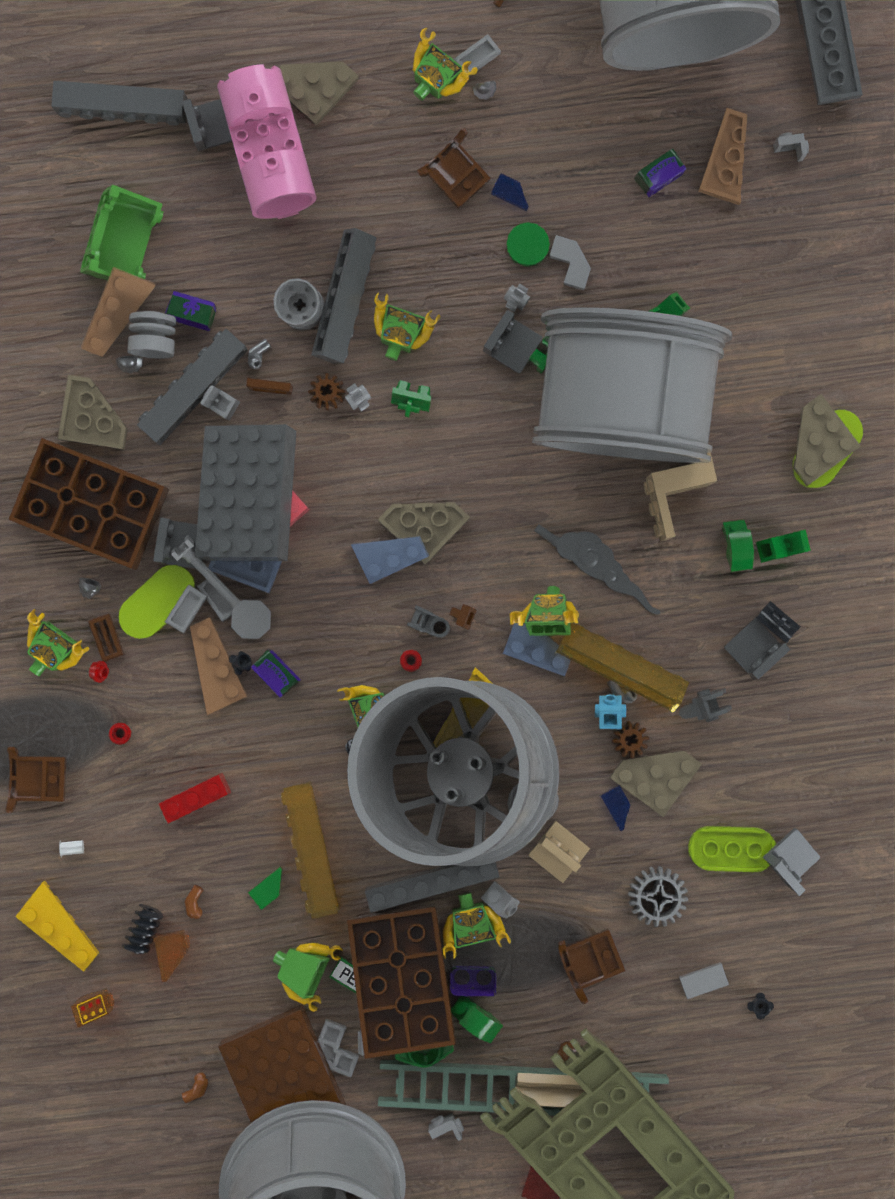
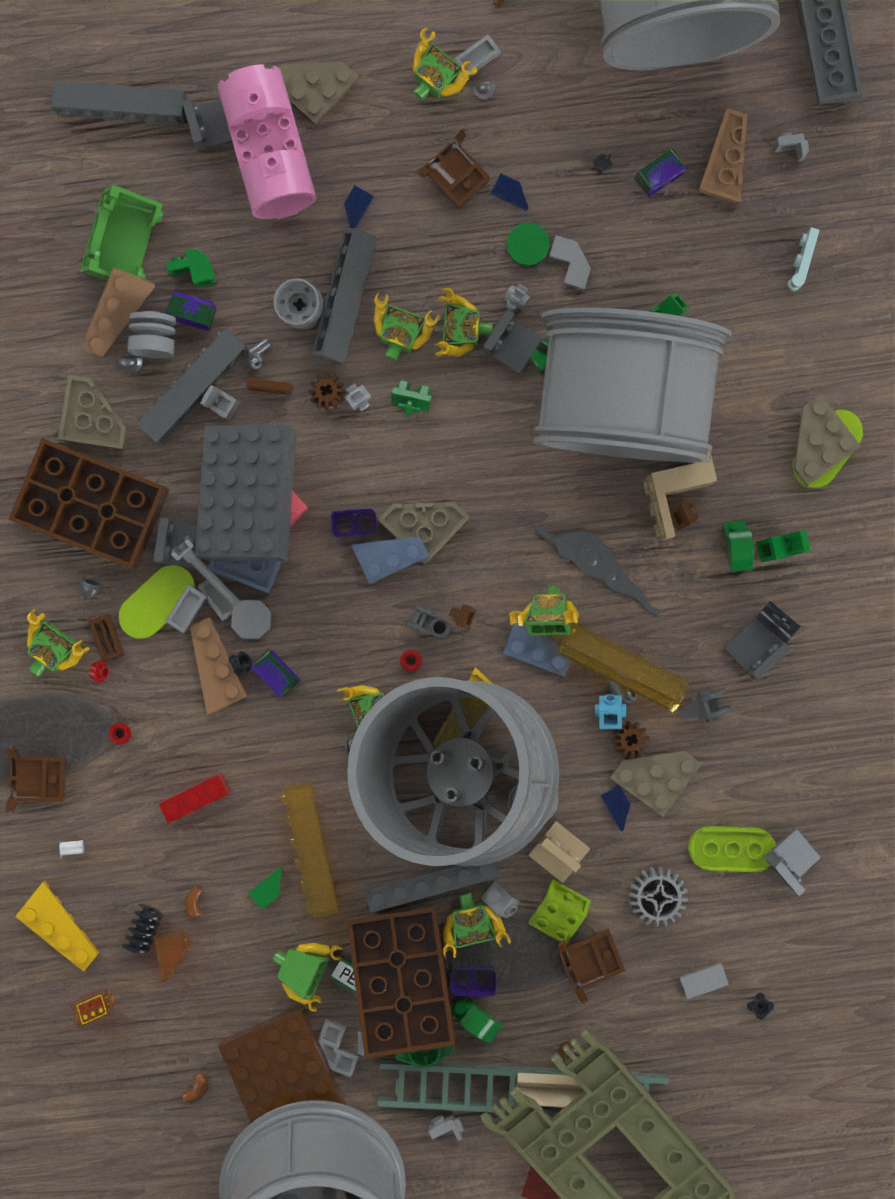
(196, 263): none -> green brick
(349, 514): none -> dark purple piece
(357, 205): none -> clear blue tile
(460, 326): none -> torso
(560, 912): none -> lime bracket
(601, 163): none -> black plate
(683, 515): none -> reddish brown tile
(803, 259): none -> light aqua plate

